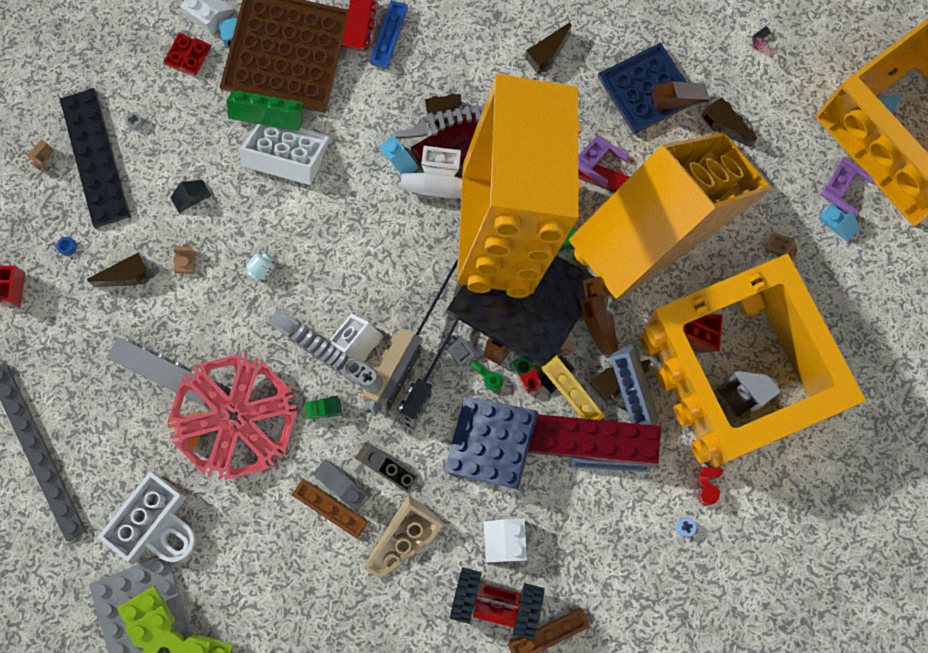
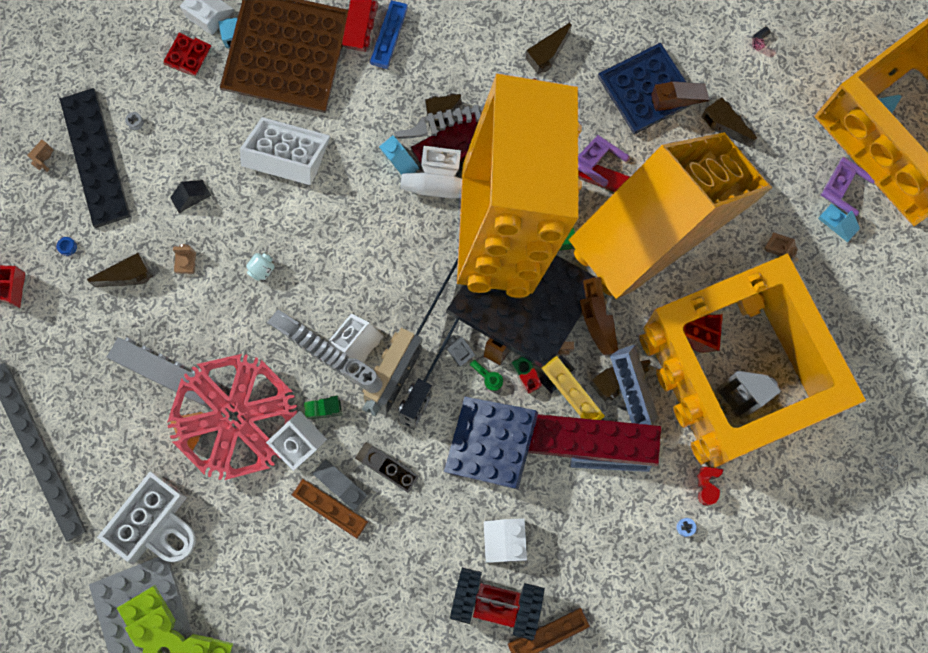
(265, 110): green brick -> none
(296, 440): none -> white slope
(406, 533): tan wedge -> none

